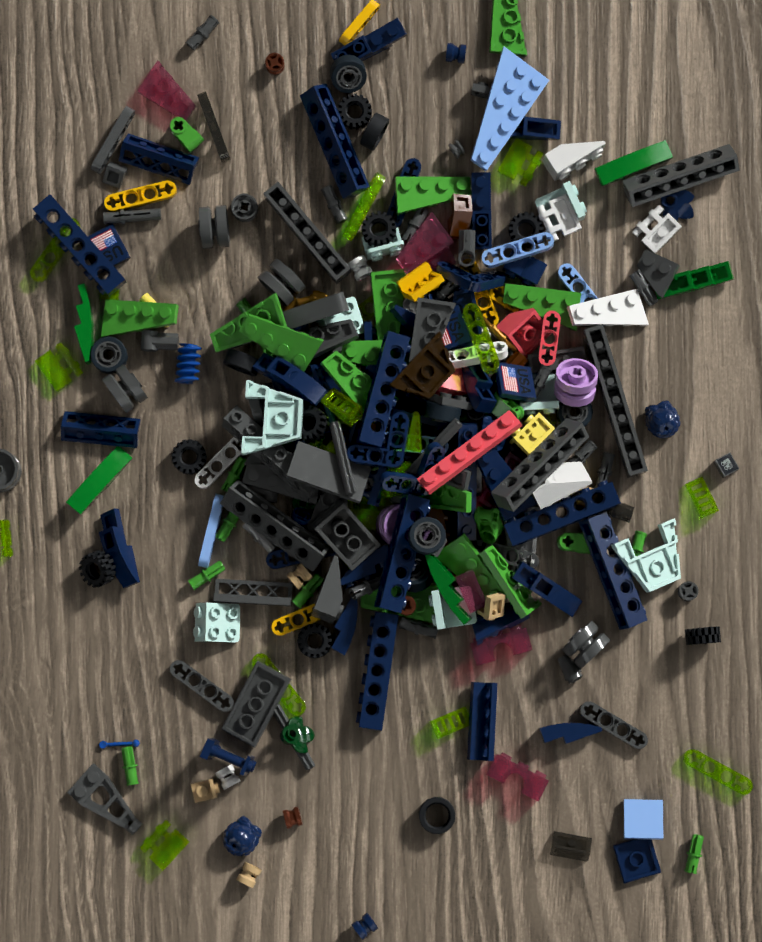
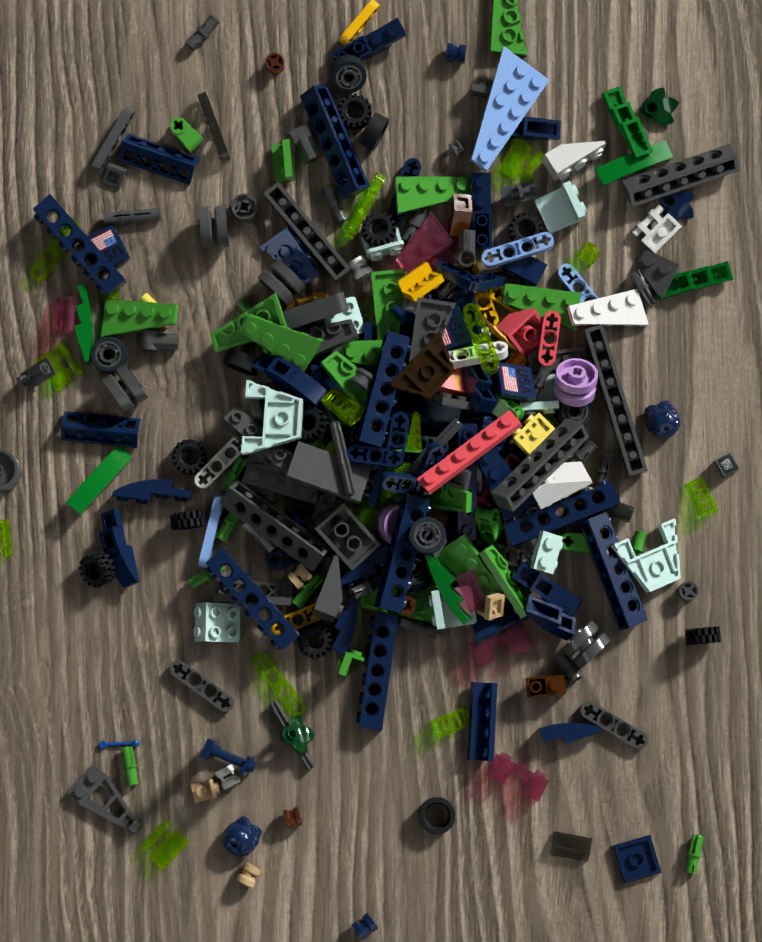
(36, 374): none -> dark grey hinge
(63, 316): none -> clear pink plate
(141, 199): yellow beam -> none
(144, 490): none -> dark blue slope
(166, 93): clear pink wing -> none
(187, 363): blue piece -> none
(187, 520): none -> black tyre
(223, 558): none -> dark blue brick
(256, 704): dark grey tile -> none
(282, 161): none -> bright green bracket
(292, 253): none -> blue wing
(303, 140): none -> dark grey piece
(344, 664): none -> bright green bracket
(361, 379): none -> dark grey wheel
(519, 193): none -> dark grey hips
(545, 686): none -> reddish brown slope
(546, 552): none -> light aqua bracket
(550, 617): none -> dark blue slope
(564, 215): white plate -> none
(588, 254): none -> clear neon green tile
(626, 122): none -> green slope
(643, 819): light blue tile -> none
(662, 107): none -> dark green plate
(719, 769): clear neon green beam -> none

